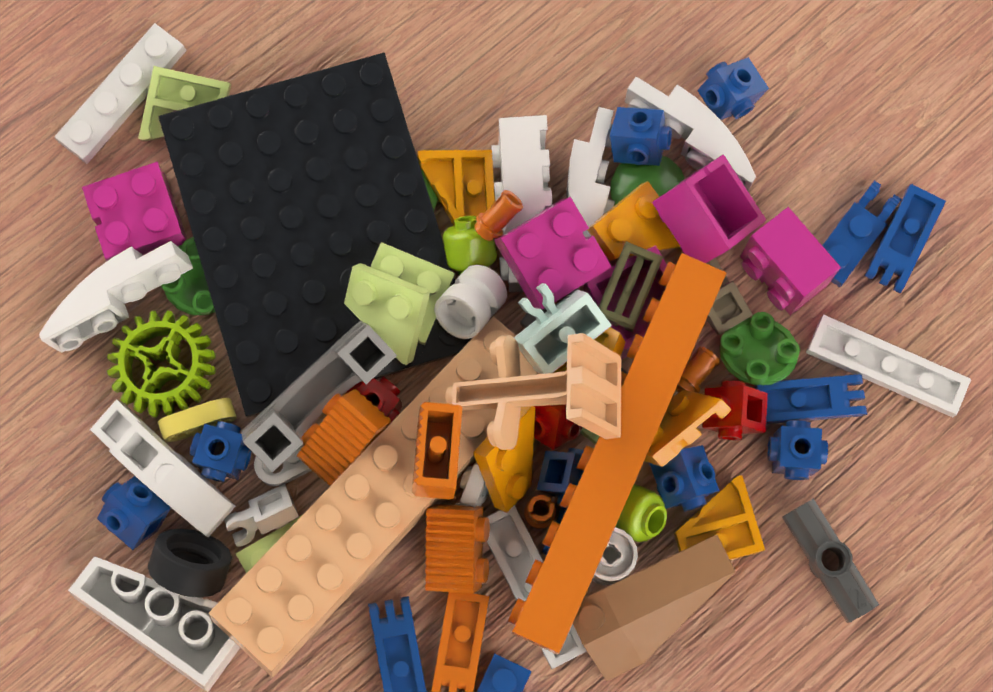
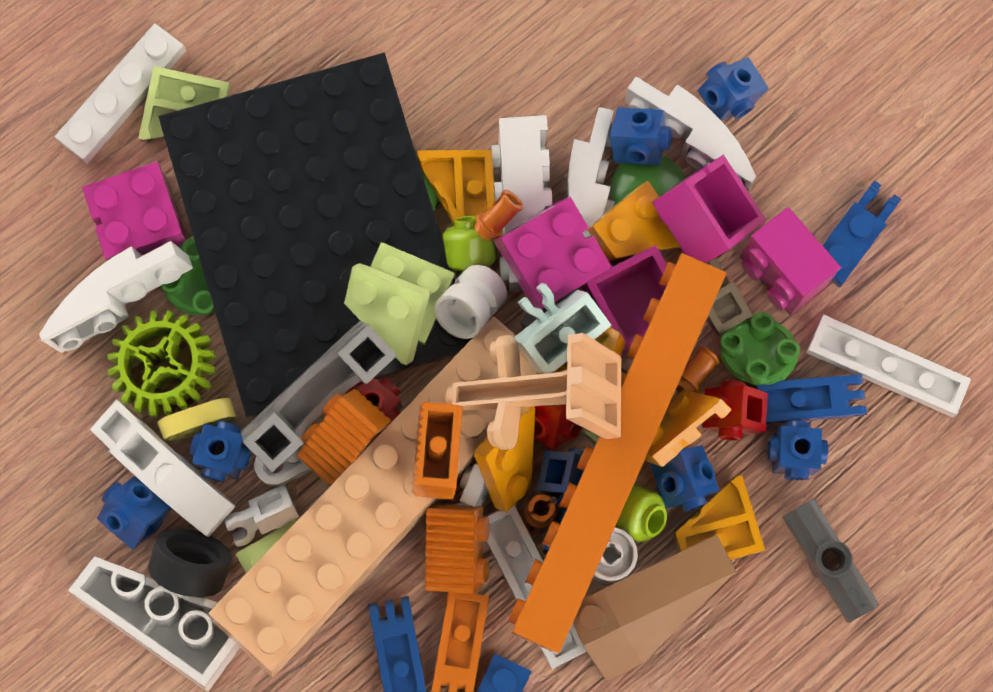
(642, 254): olive tile -> none
(906, 236): blue hinge -> none

